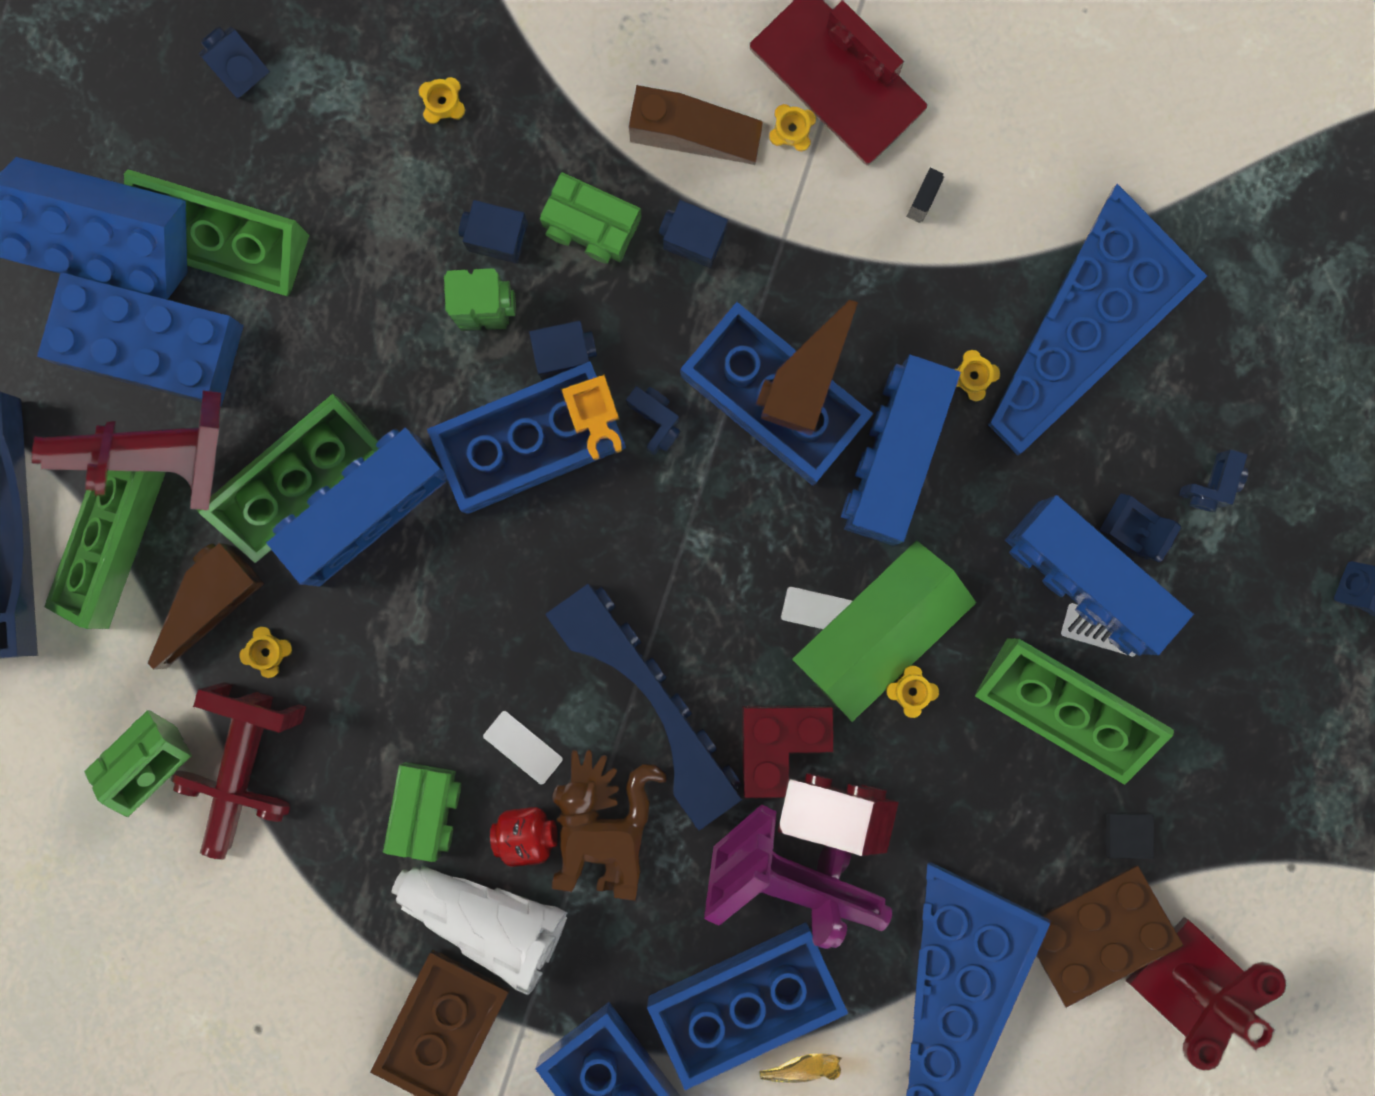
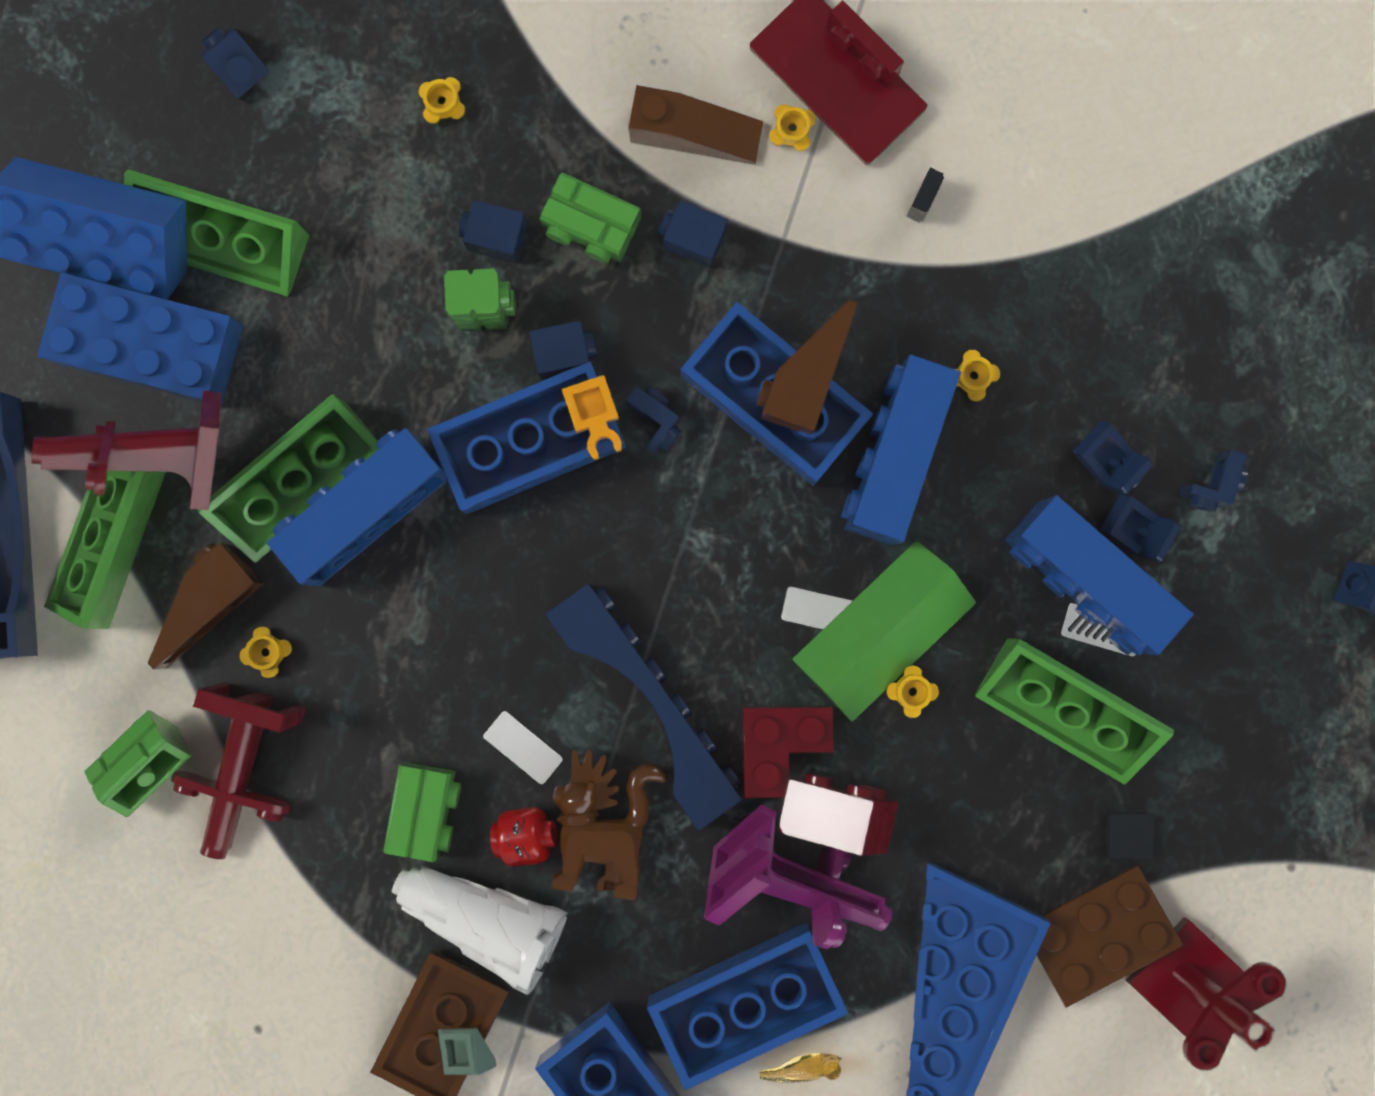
(464, 1052): none -> sand green slope
(1109, 300): blue wing -> none
(1112, 459): none -> dark blue bracket

